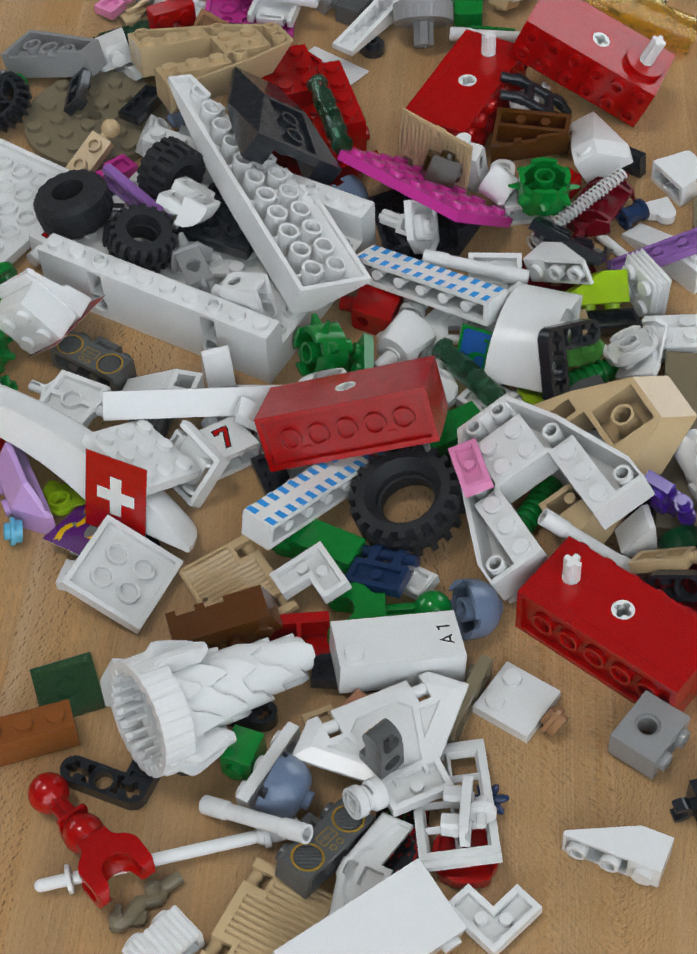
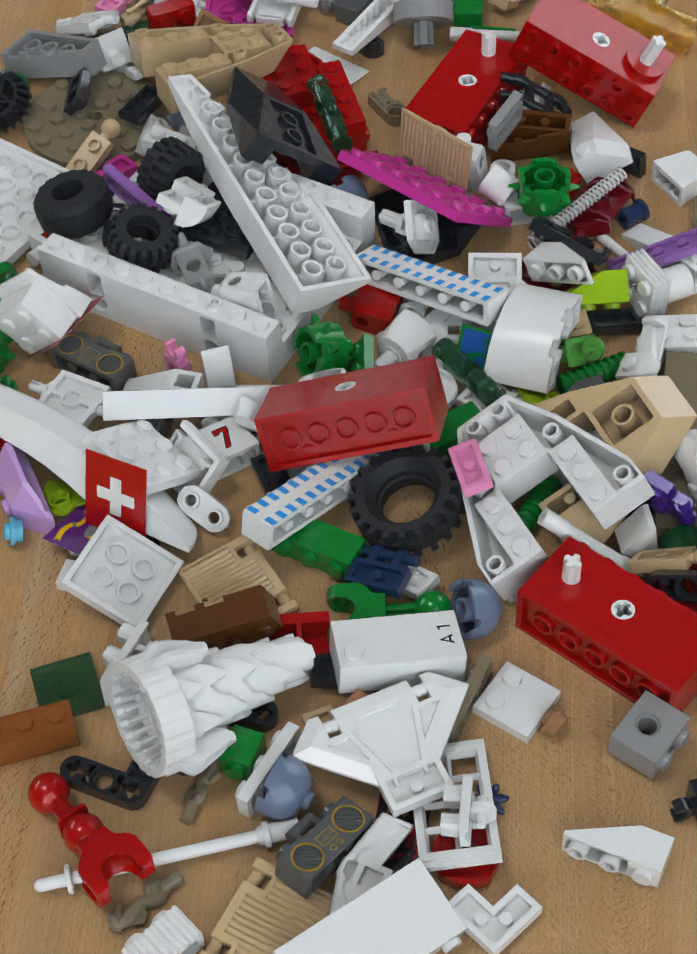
(87, 23): none -> white plate
(134, 639): none -> white hips
(175, 356): none -> bright pink plate
(197, 796): none -> dark tan animal
(203, 508): none -> white plate
(283, 827): white piece -> none
(315, 568): white plate -> none
(365, 798): white wheel -> none
(381, 745): dark grey leg -> none
(385, 105): none -> dark tan piece
(442, 168): dark brown brick -> none
(505, 120): none -> light grey plate
(505, 273): white piece -> none
(555, 340): black beam -> none
(630, 345): white tile -> none
(662, 211): white tile -> none
(682, 282): none -> white piece

